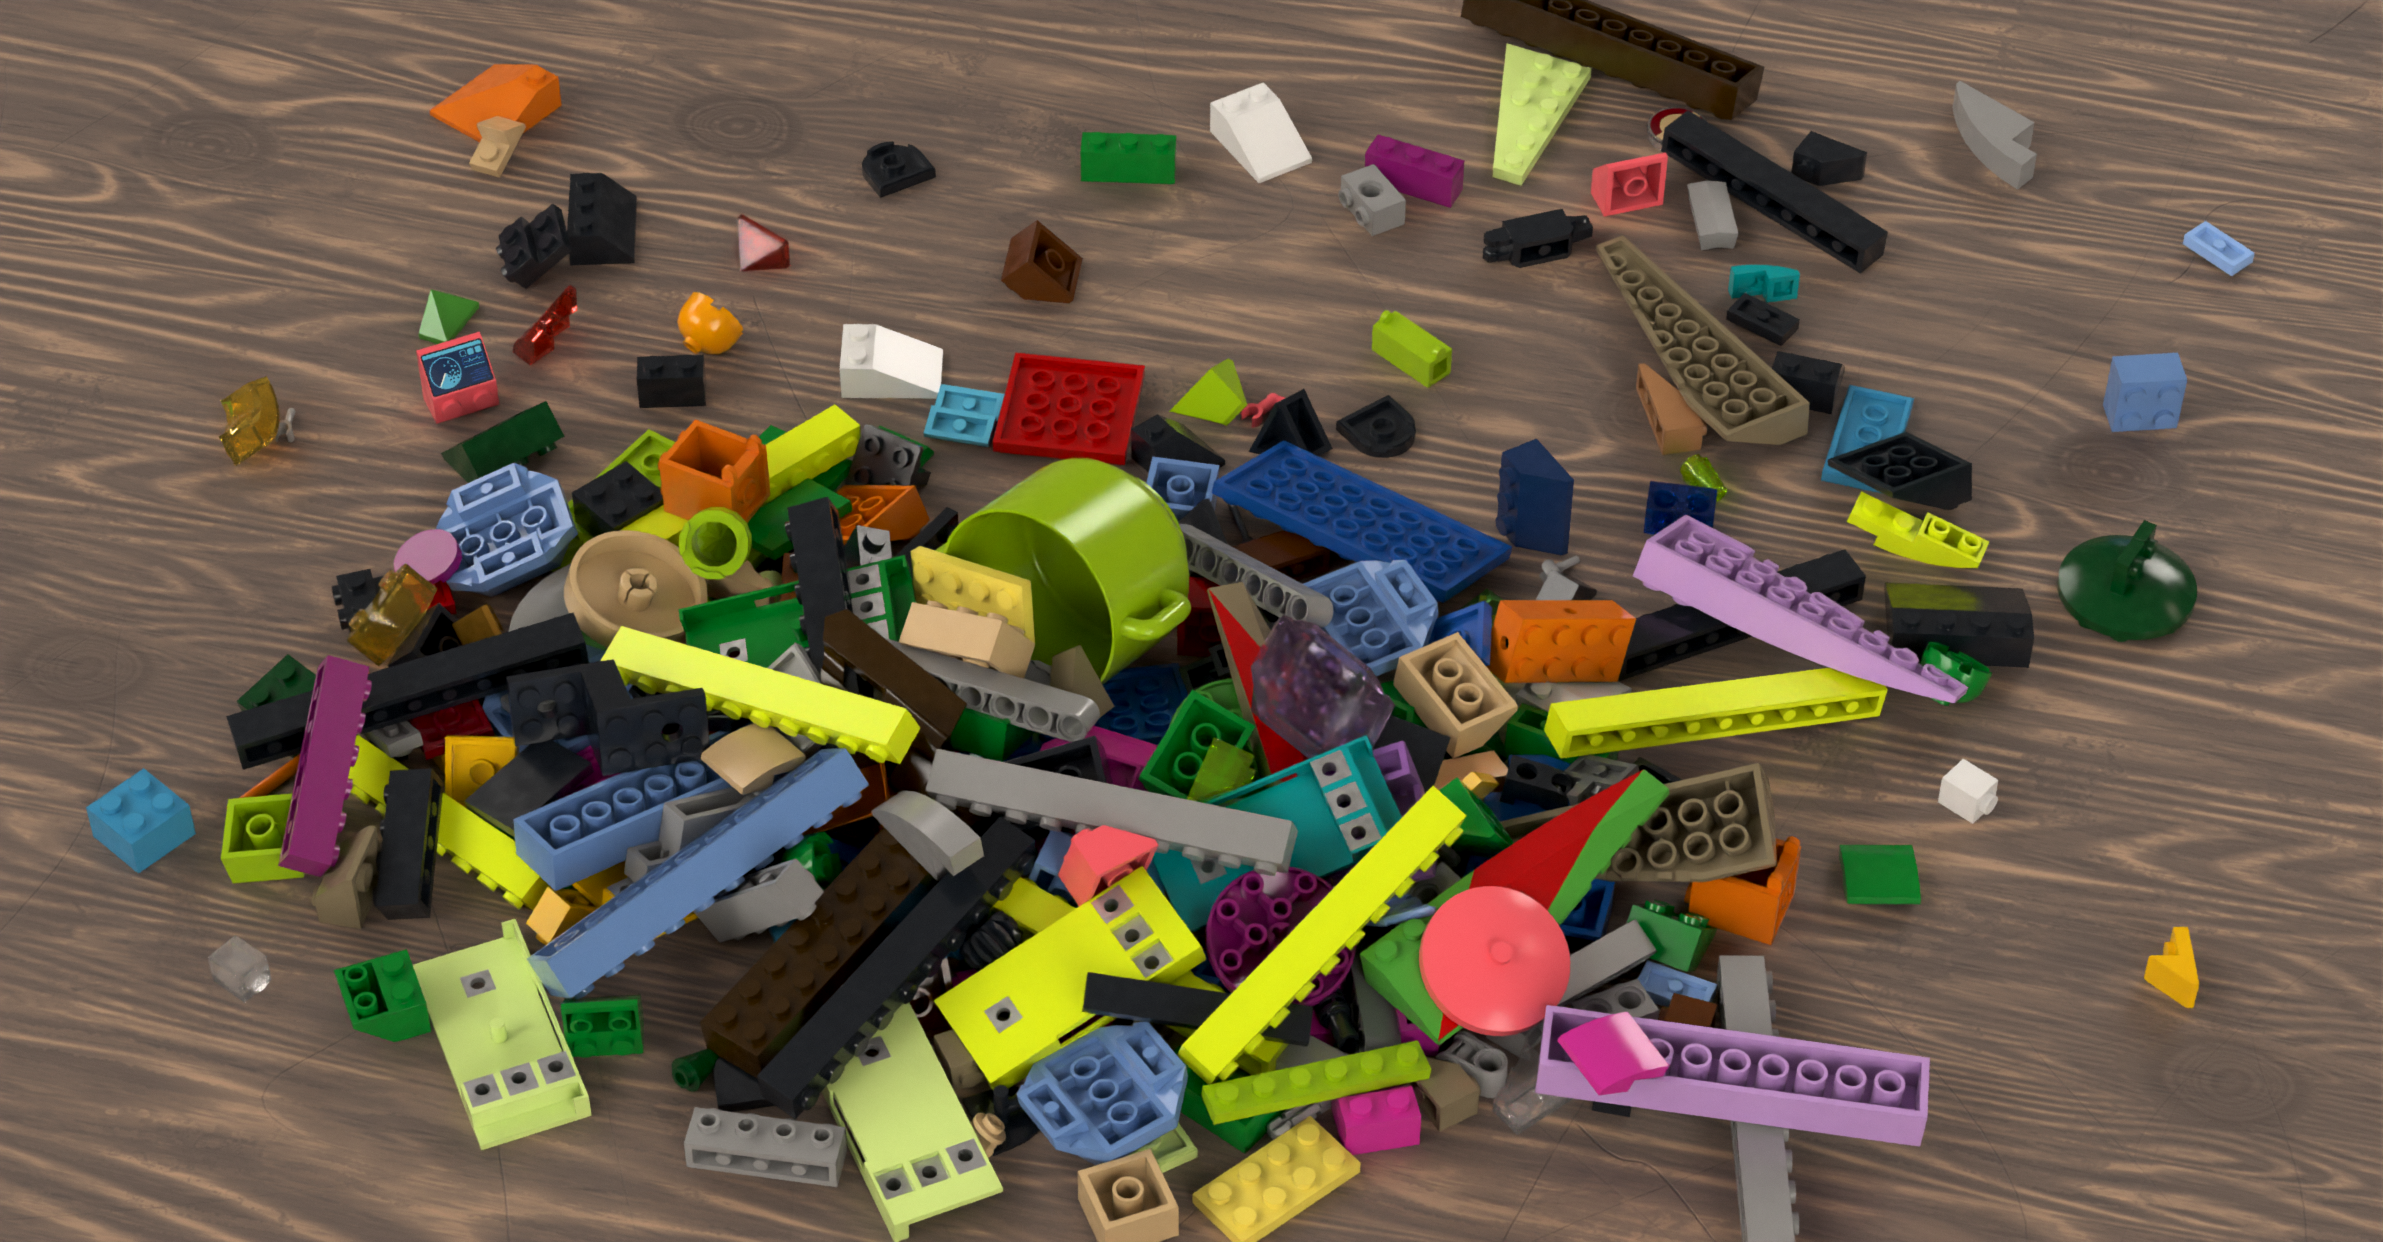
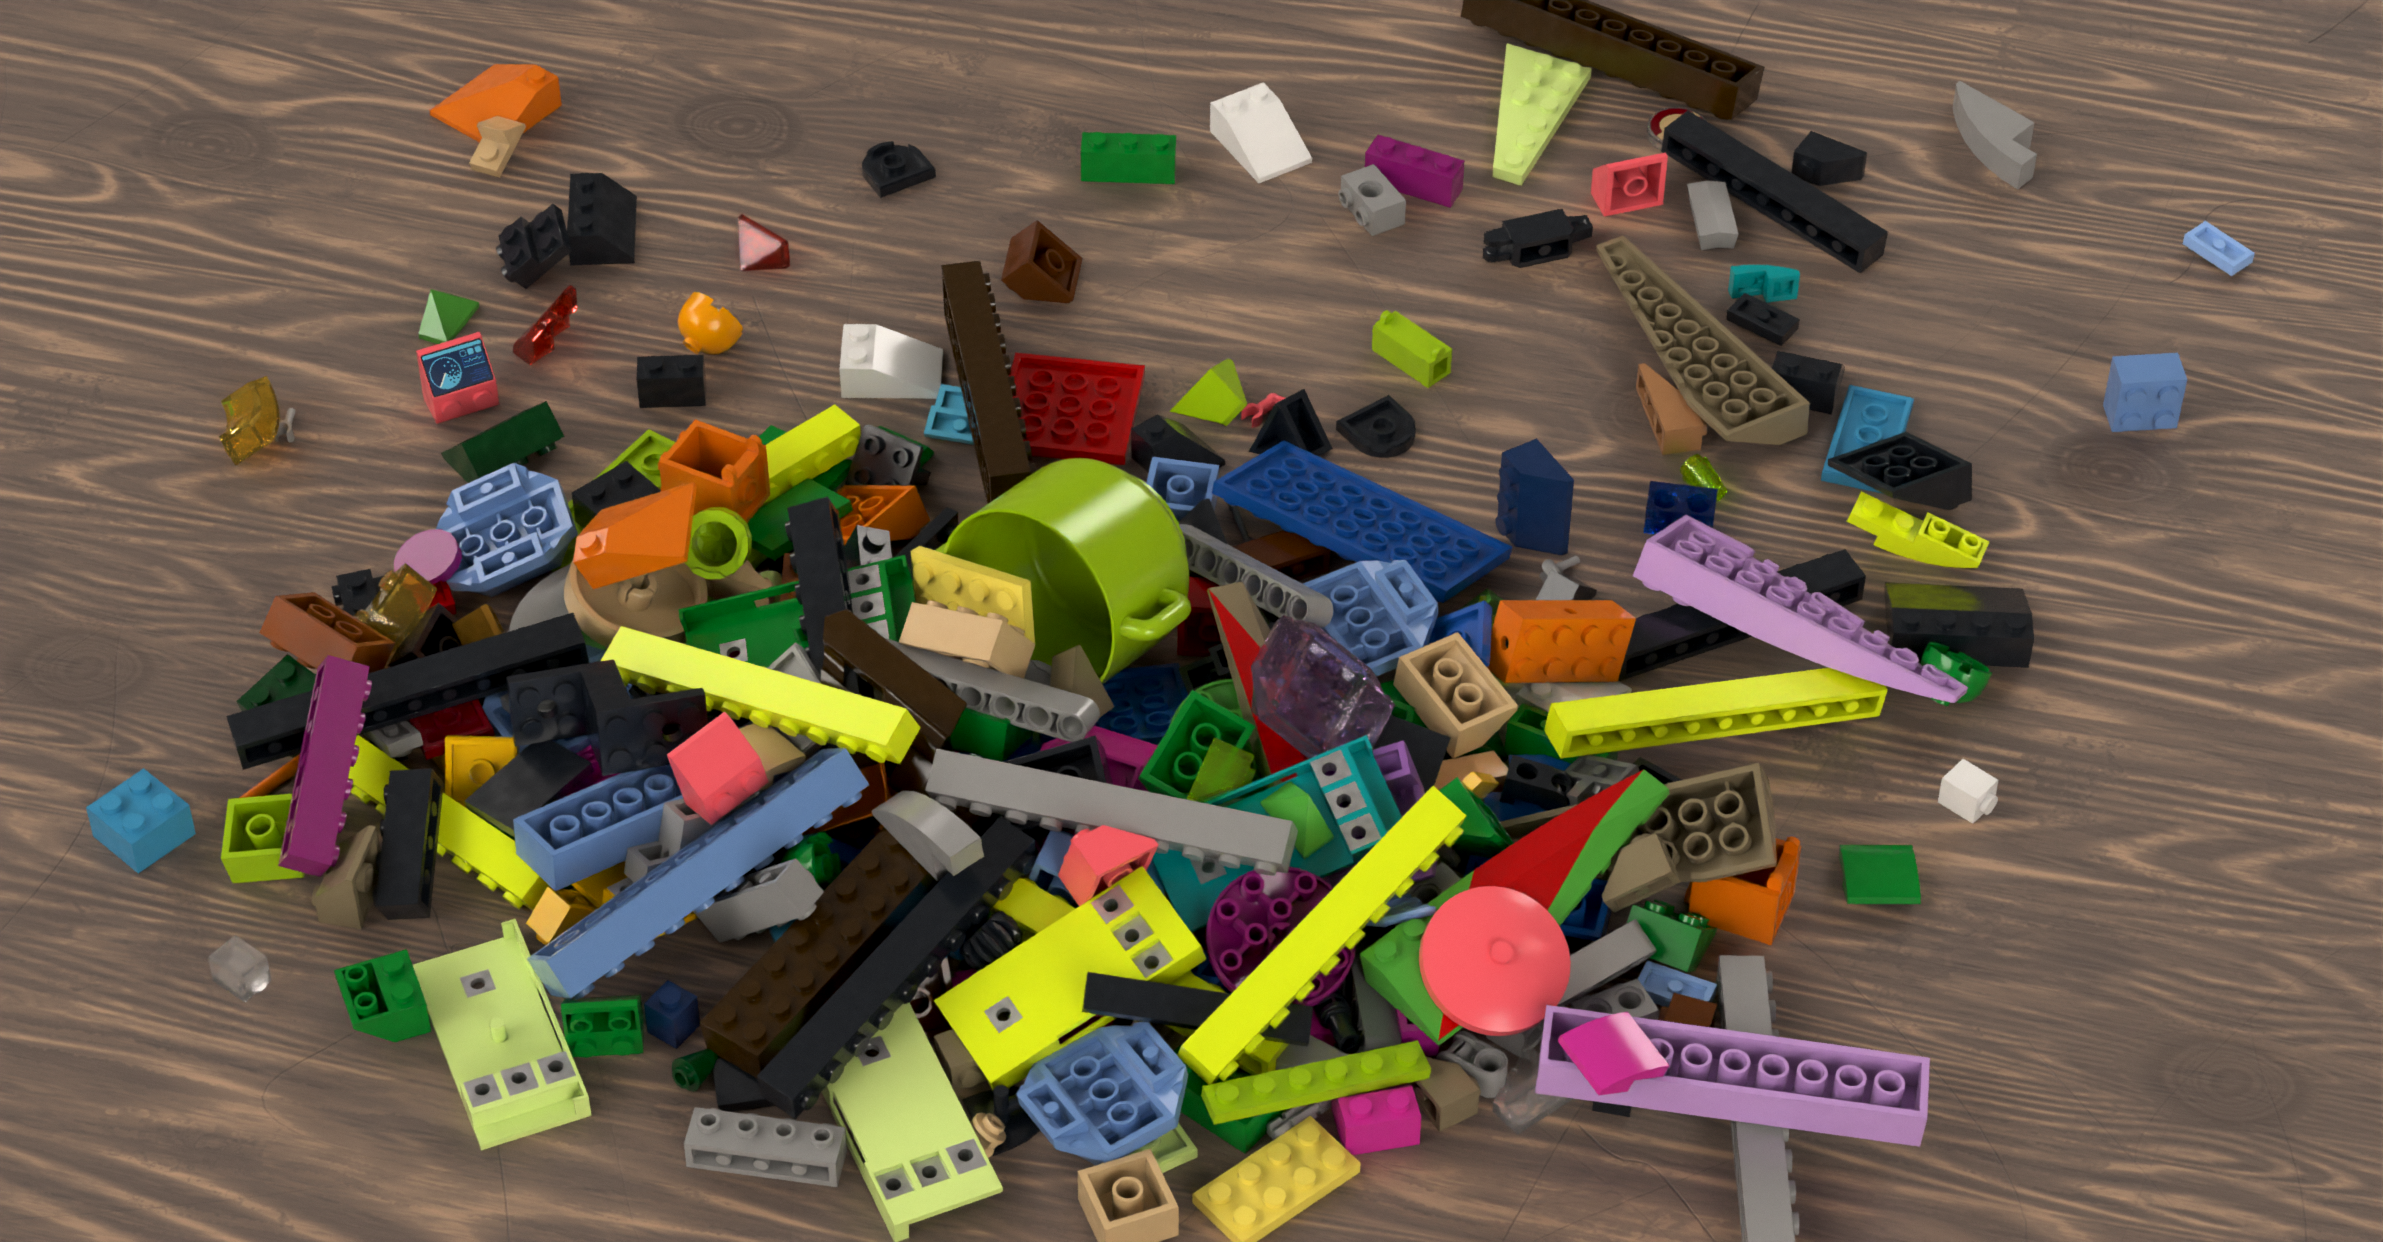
(317, 628): none -> dark orange brick
(637, 537): none -> orange slope
(672, 1014): none -> dark blue brick
(717, 769): none -> coral slope
(985, 379): none -> dark brown brick
(1297, 806): none -> bright green slope
(1640, 872): none -> dark tan slope
(2127, 586): dark green bracket -> none
(2175, 969): yellow slope -> none

